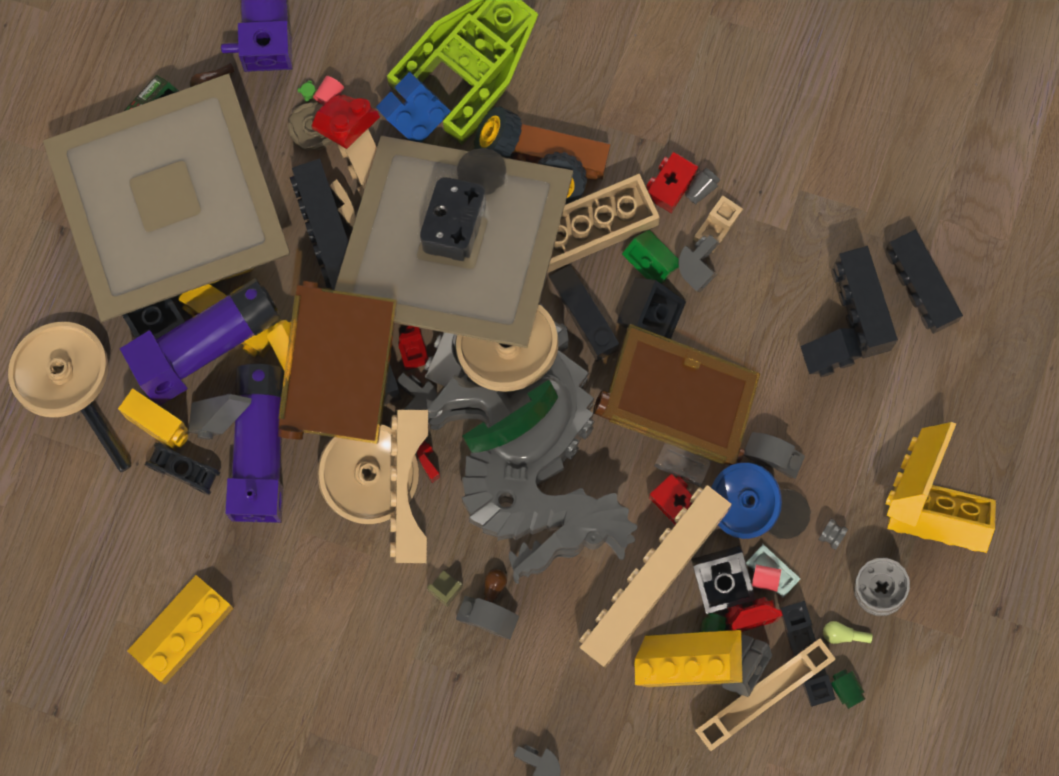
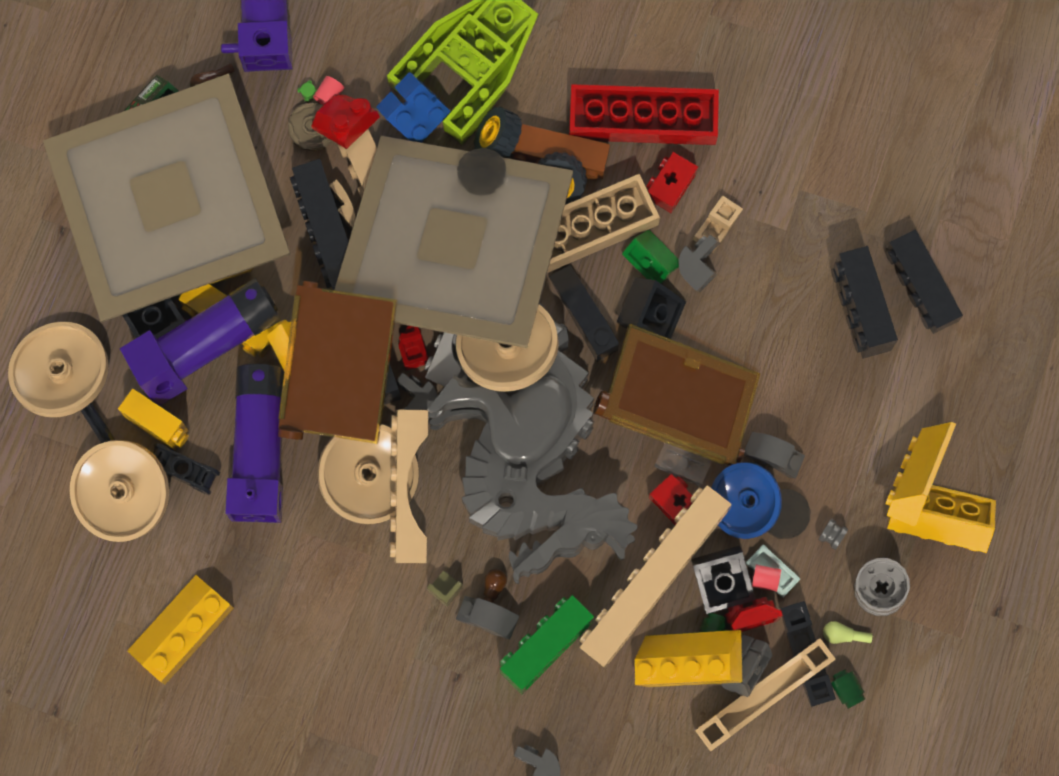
(119, 490): none -> tan dish
(216, 414): dark grey slope -> none
(423, 451): red slope -> none
(459, 219): black axle -> none
(514, 425): dark green slope -> none
(546, 645): none -> green brick
(644, 114): none -> red brick
(702, 186): dark grey cone -> none
(831, 351): black brick -> none

